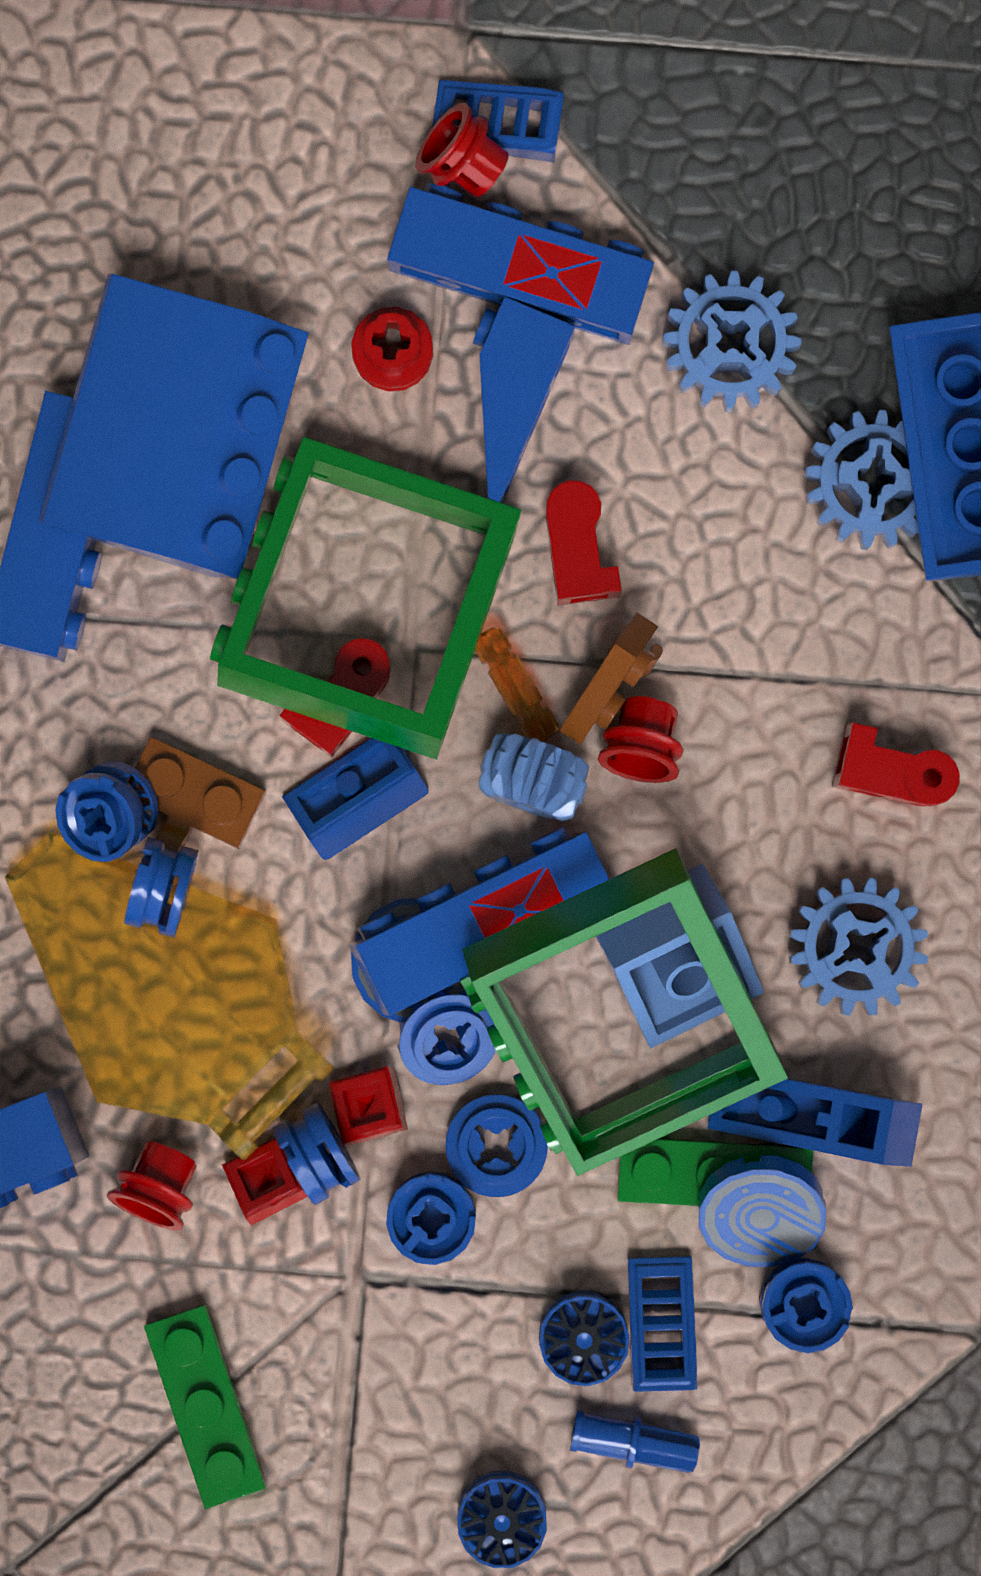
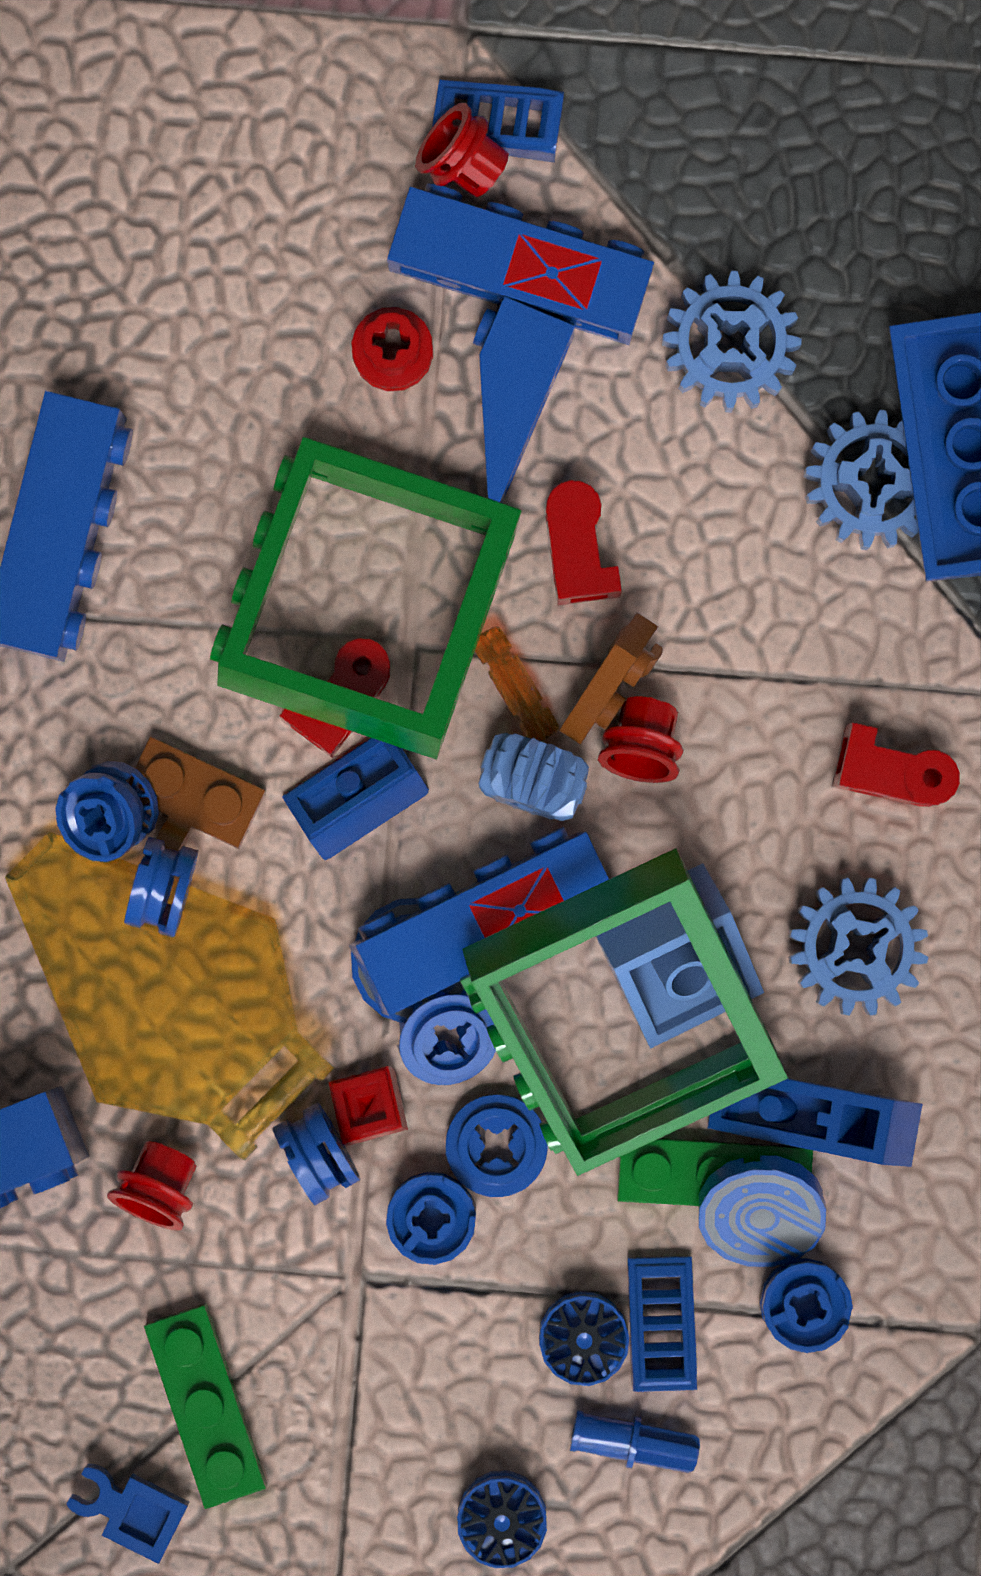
(140, 1514): none -> blue plate
(173, 427): blue slope -> none
(263, 1182): red tile -> none

